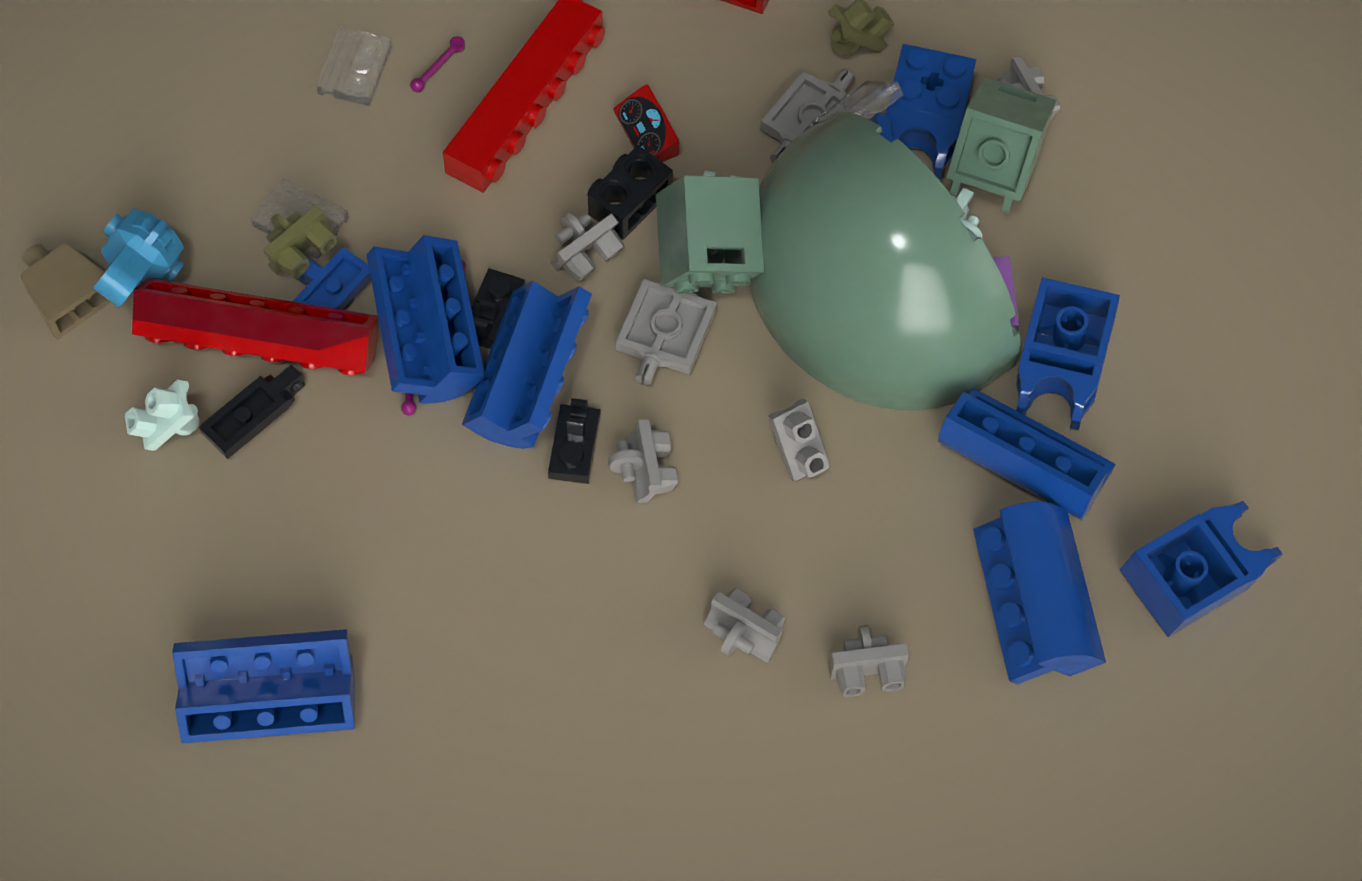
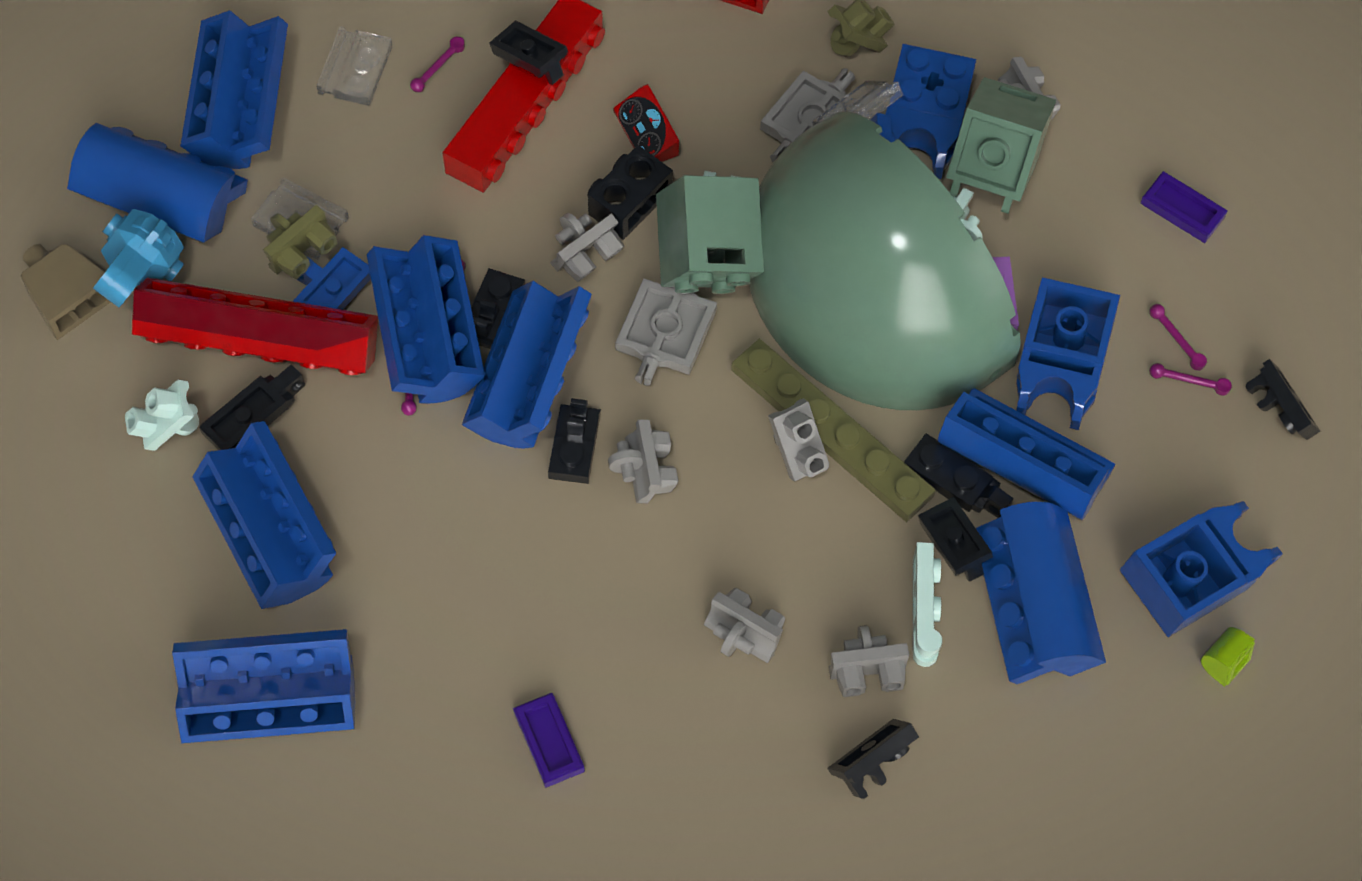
(151, 178): none -> blue brick
(234, 89): none -> blue brick
(266, 518): none -> blue brick
(530, 51): none -> black plate
(548, 740): none -> dark purple tile
(840, 434): none -> olive plate
(882, 746): none -> black plate
(925, 605): none -> light aqua plate
(956, 538): none -> black plate
(957, 477): none -> black hinge
(1184, 207): none -> dark purple tile
(1198, 360): none -> magenta hinge
(1221, 386): none -> magenta hinge
(1228, 655): none -> lime brick
(1295, 415): none -> black plate

